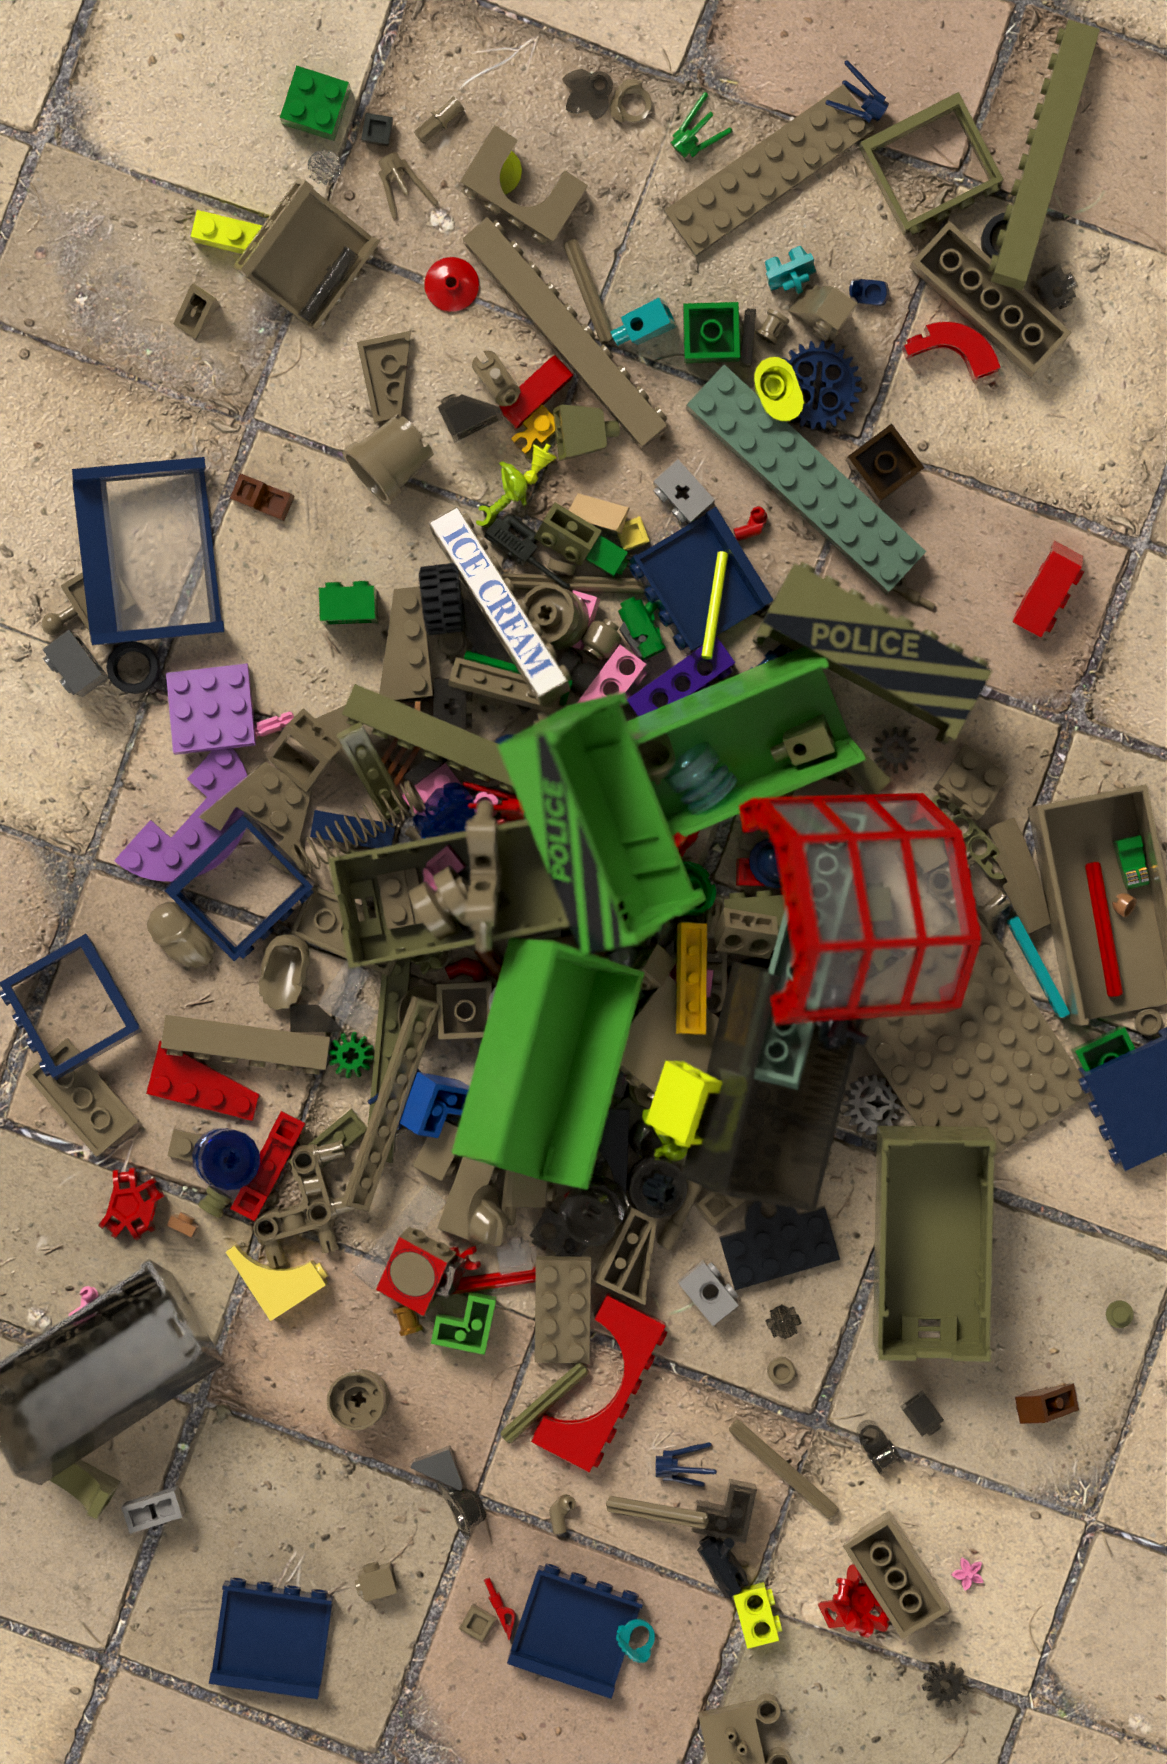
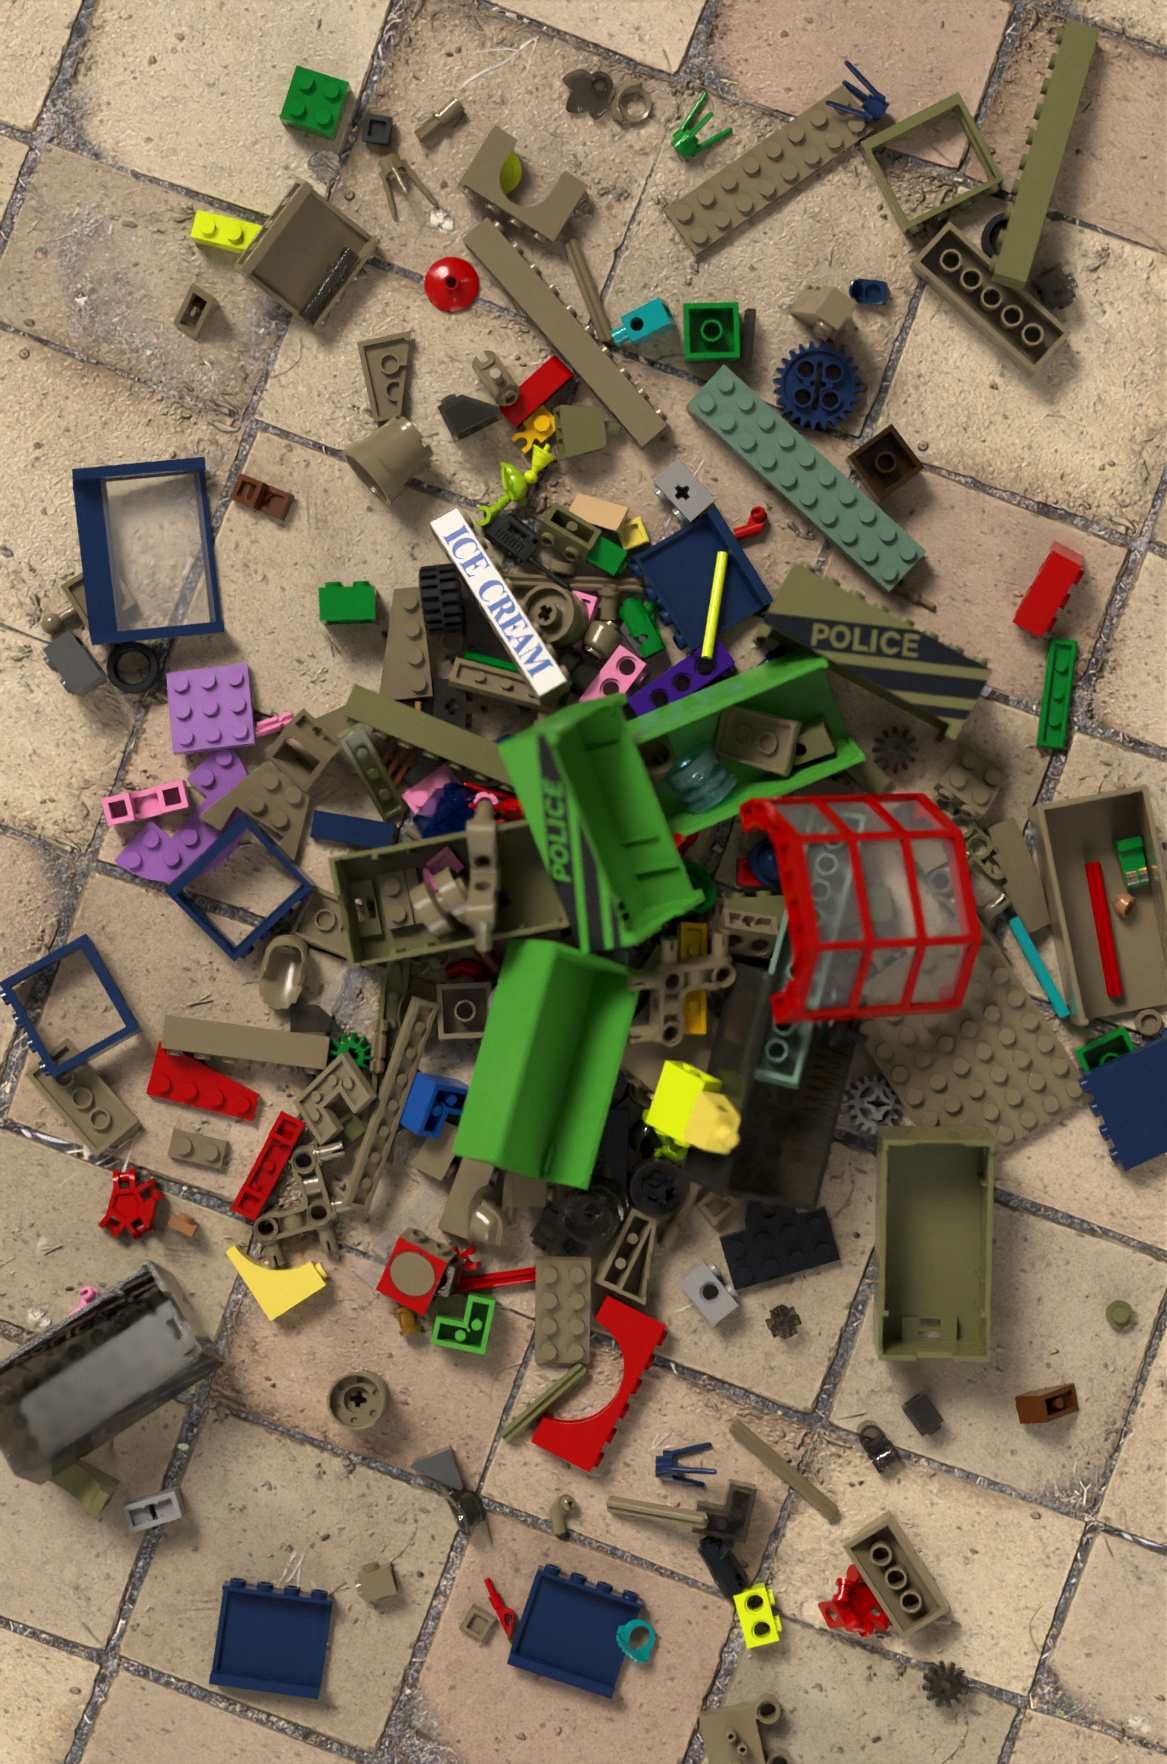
(146, 803): none -> bright pink arch
(180, 935): dark tan hair -> none
(214, 1202): olive wheel -> none
(241, 1163): clear blue wheel -> none
(301, 858): dark tan piece -> none
(338, 1079): none -> dark tan plate
(379, 1046): none -> dark tan axle
(516, 1255): clear brick -> none
(609, 601): none -> dark tan pin
(686, 975): none -> dark tan pin
(713, 1123): none -> light yellow torso
(757, 739): none -> dark tan tile
(772, 326): dark tan bush -> none
(778, 389): neon yellow piece -> none
(781, 1370): dark tan tile -> none
(792, 273): teal hips -> none
(961, 339): red arch -> none
(968, 1573): bright pink plant -> none
(1056, 693): none -> green tile

